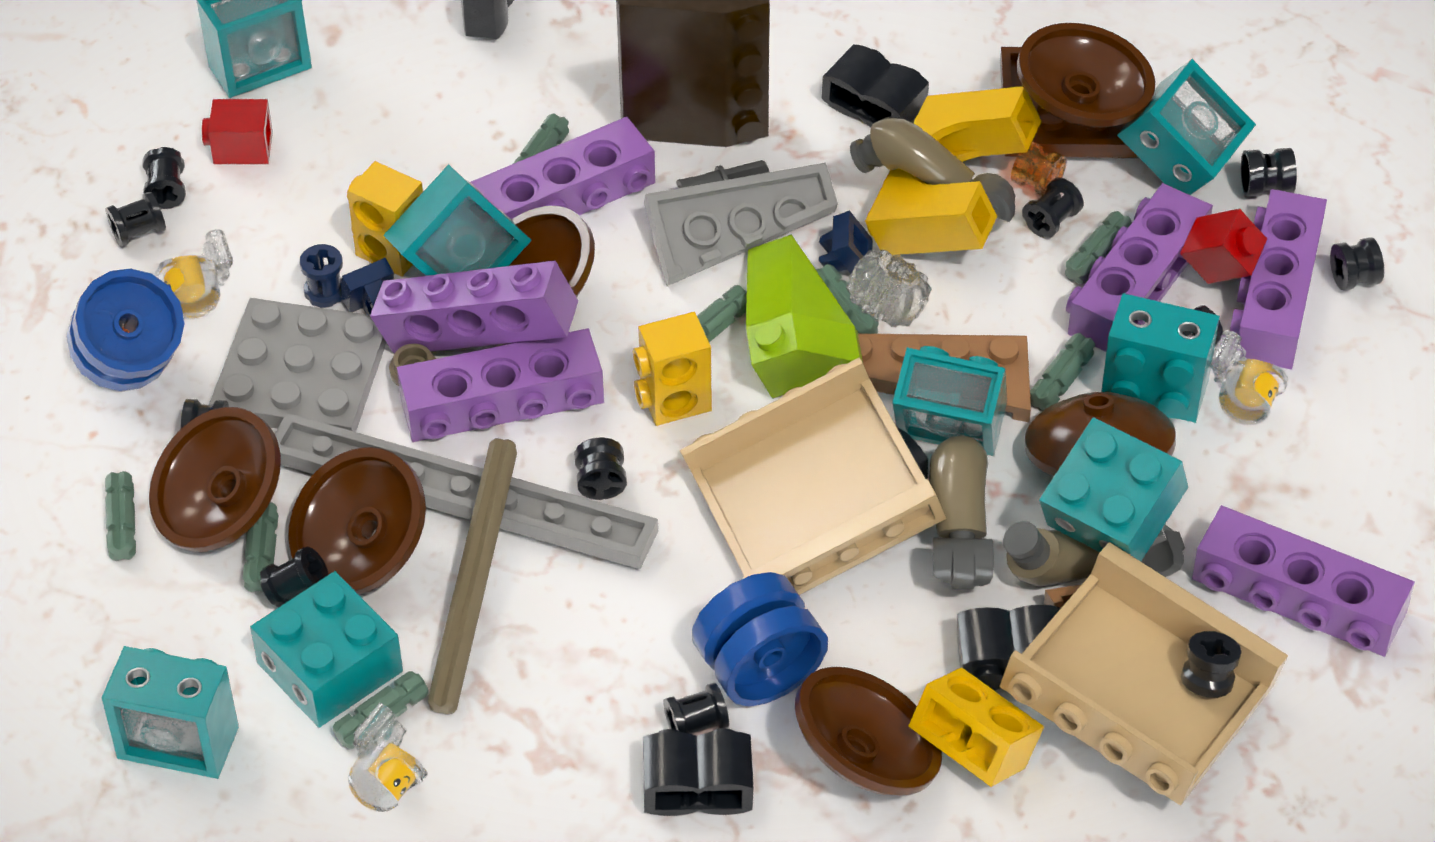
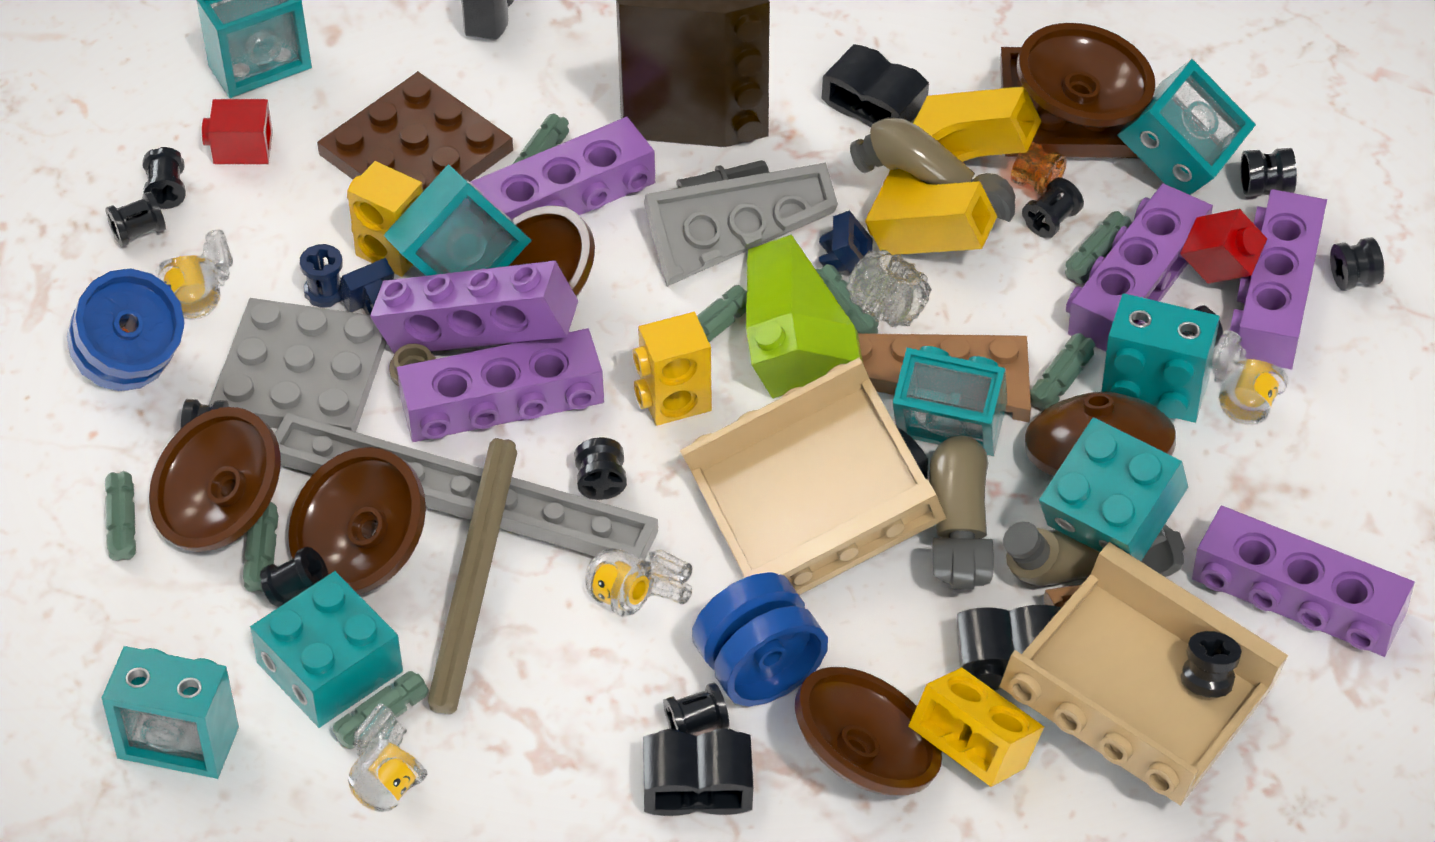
(418, 133): none -> reddish brown plate
(628, 580): none -> clear piece

